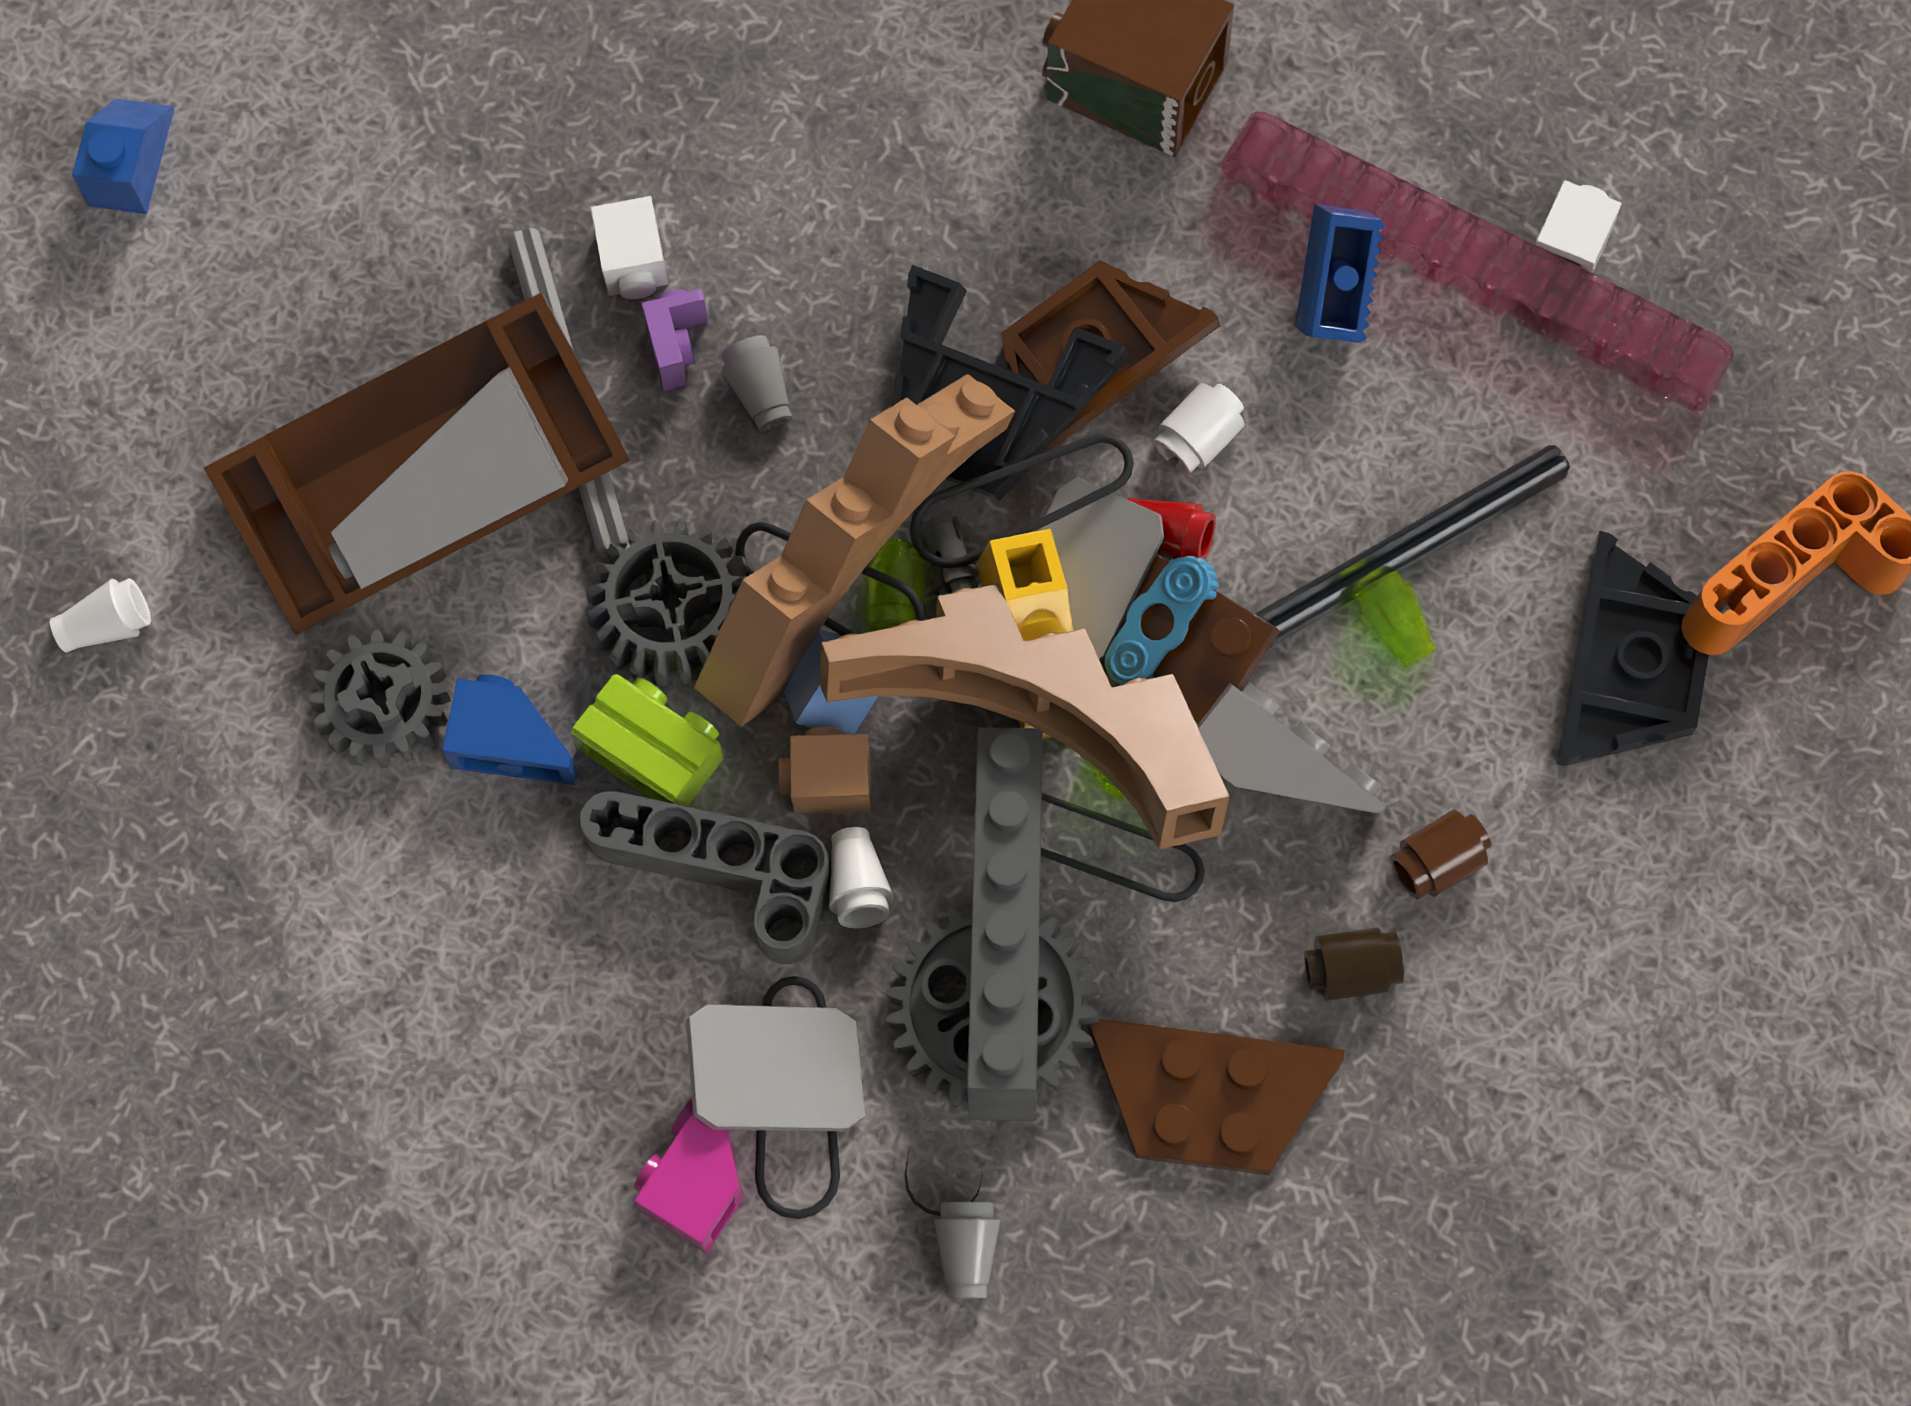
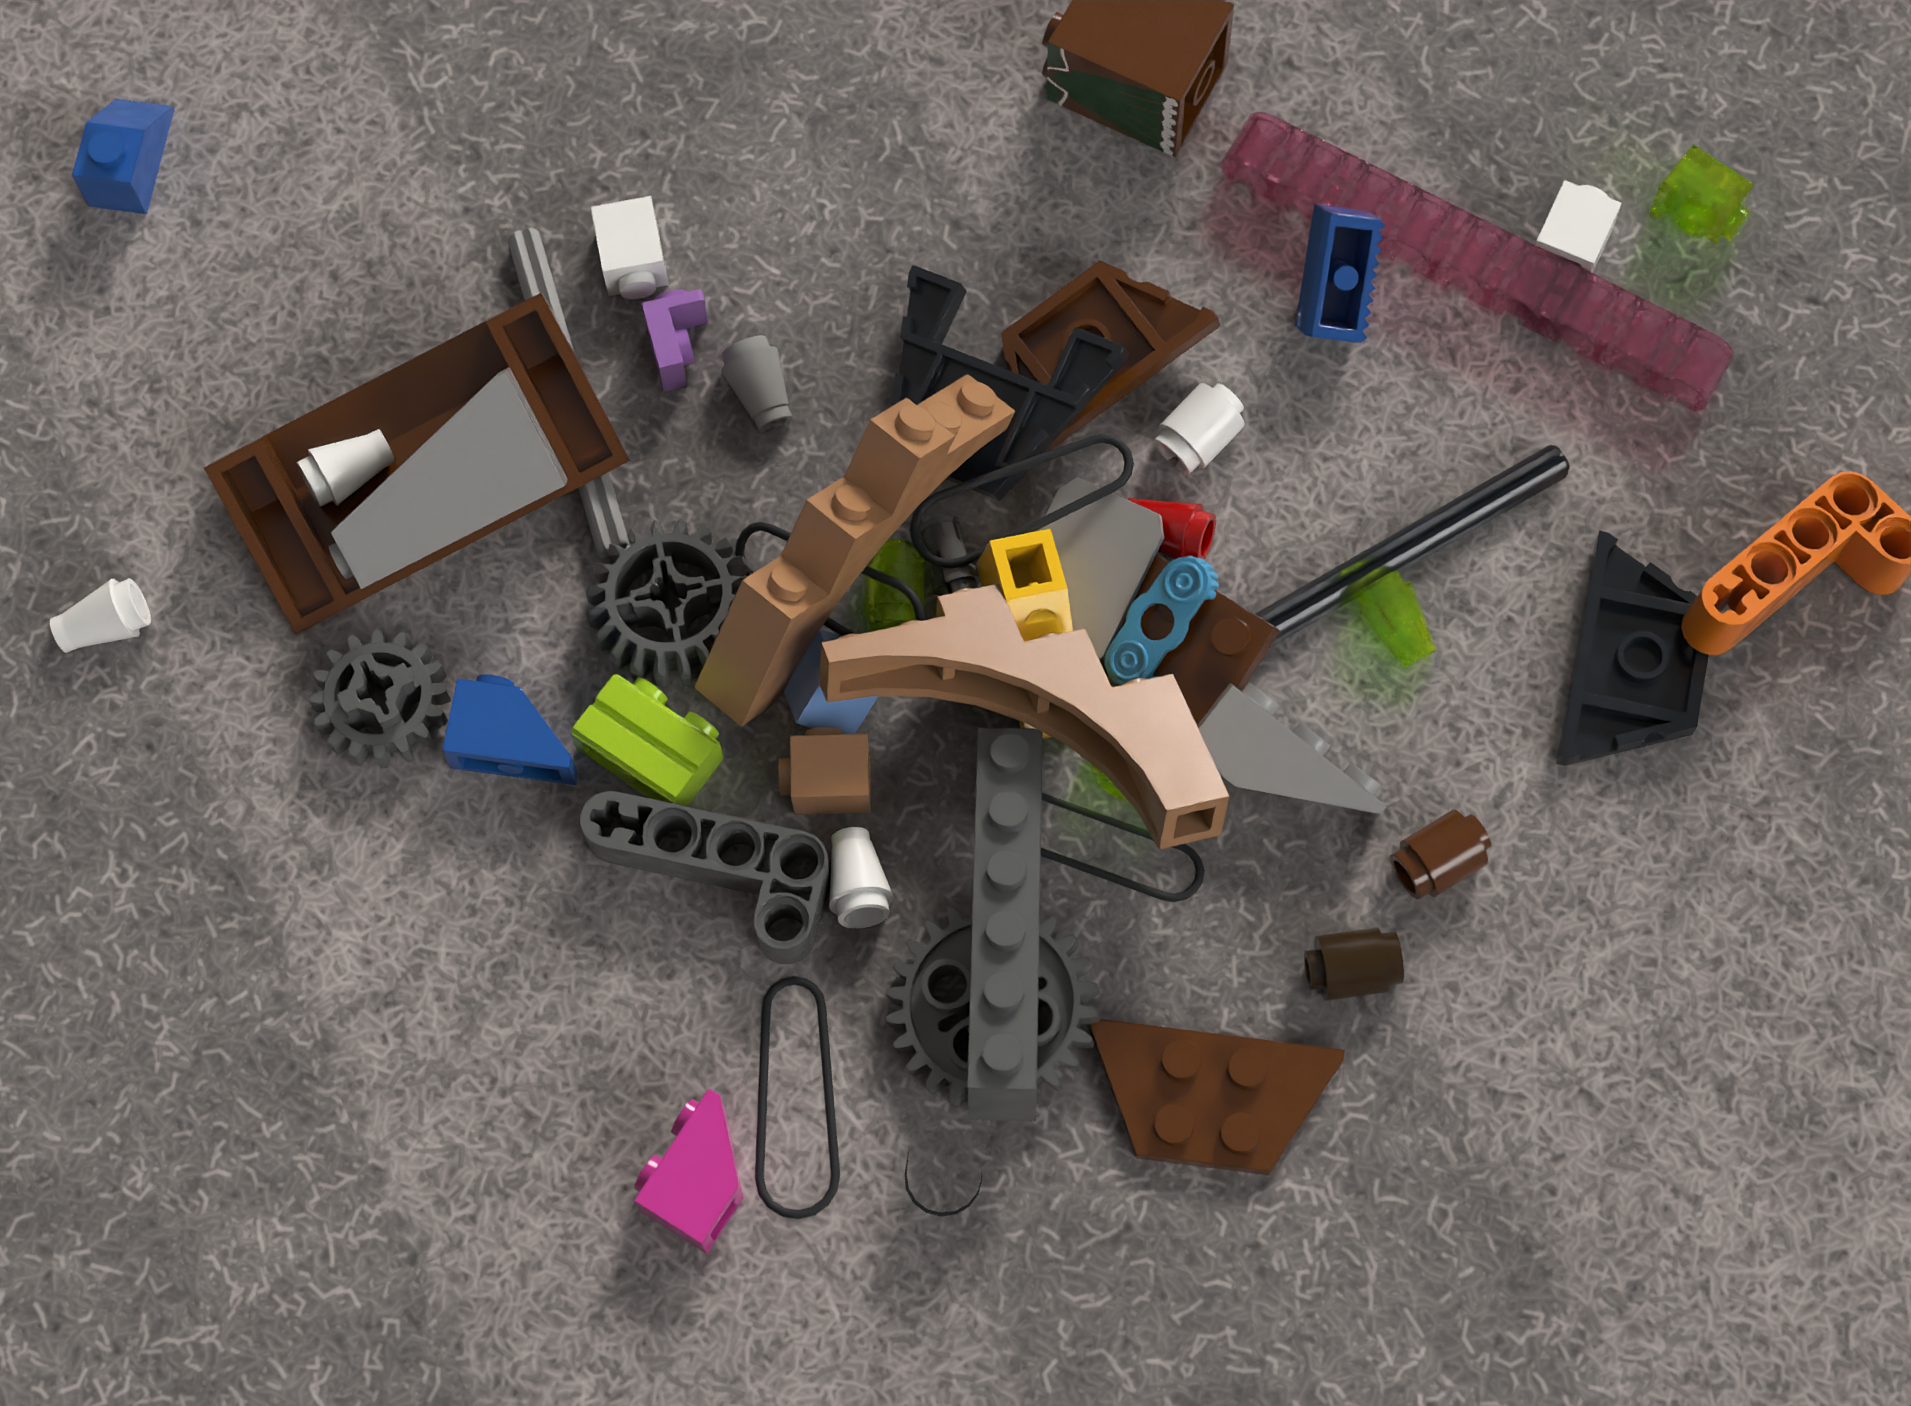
(344, 466): none -> white cone
(774, 1068): light grey piece -> none
(967, 1246): light grey cone -> none
(1704, 197): none -> clear neon green brick

